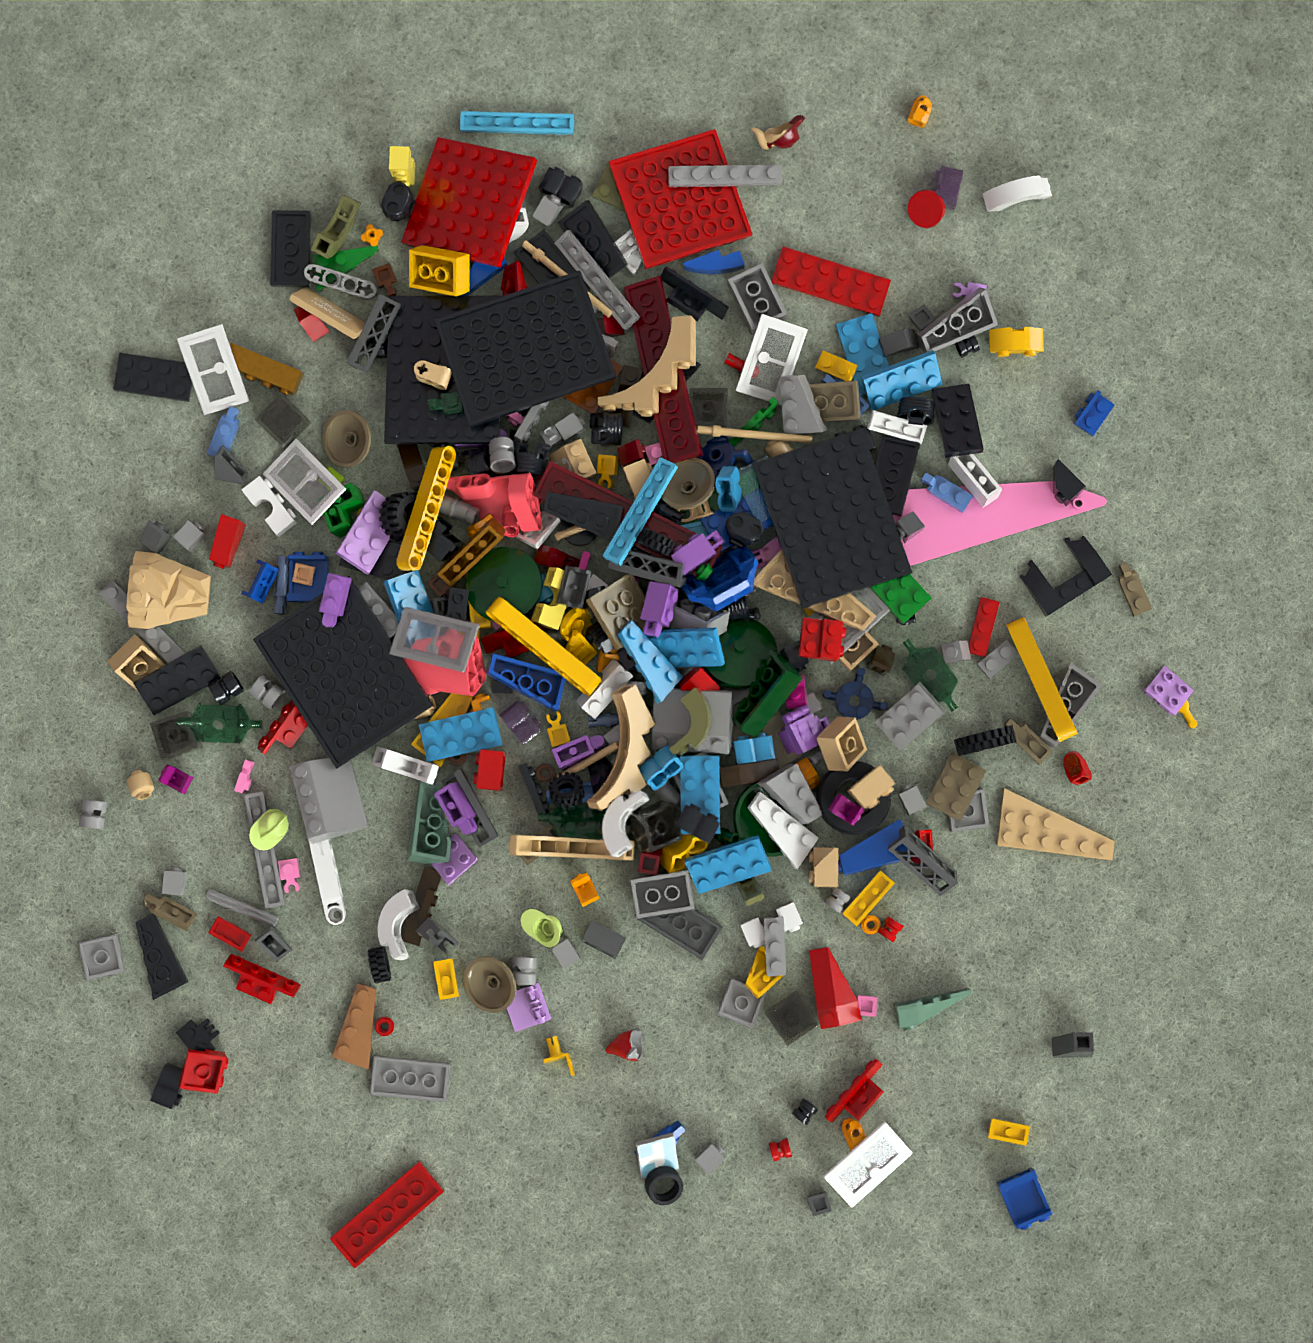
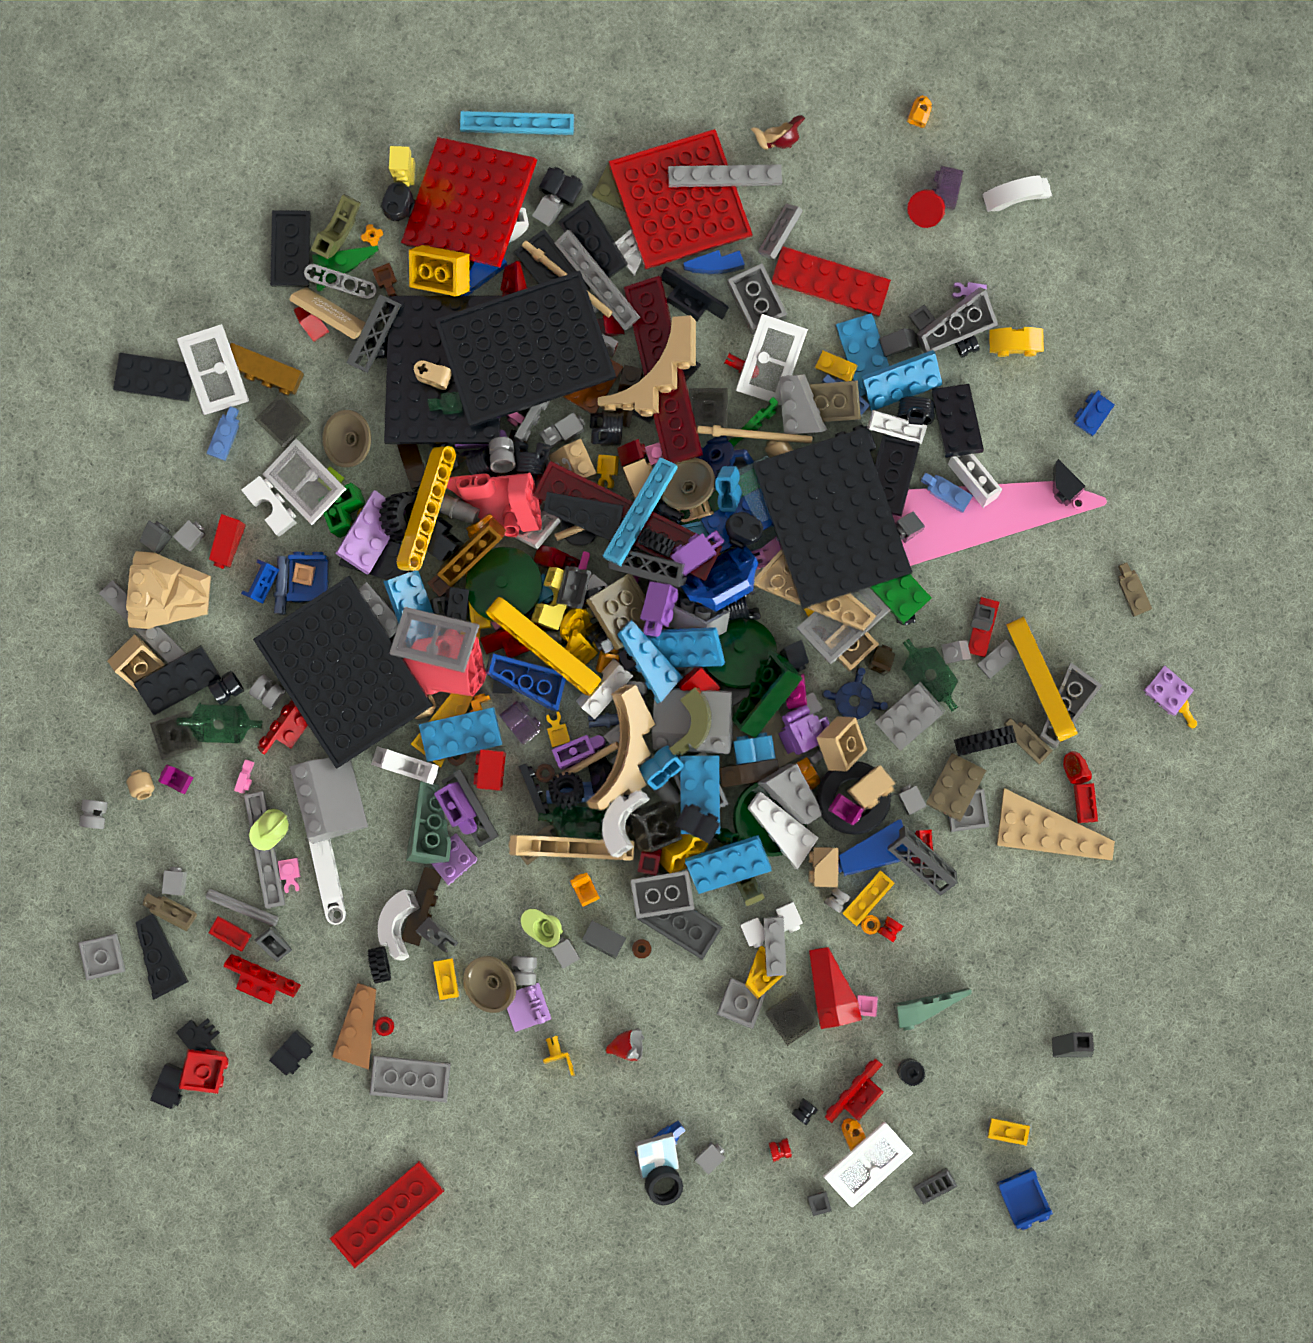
(228, 468): dark grey slope -> none
(291, 1053): none -> black brick
(334, 598): medium lavender brick -> none
(635, 948): none -> reddish brown plate
(703, 571): green plate -> none
(780, 231): none -> light grey plate
(821, 639): red plate -> none
(911, 1072): none -> black wheel
(938, 1176): none -> dark grey slope
(983, 617): none -> dark grey slope
(1052, 599): black wedge -> none
(1085, 803): none -> red plate

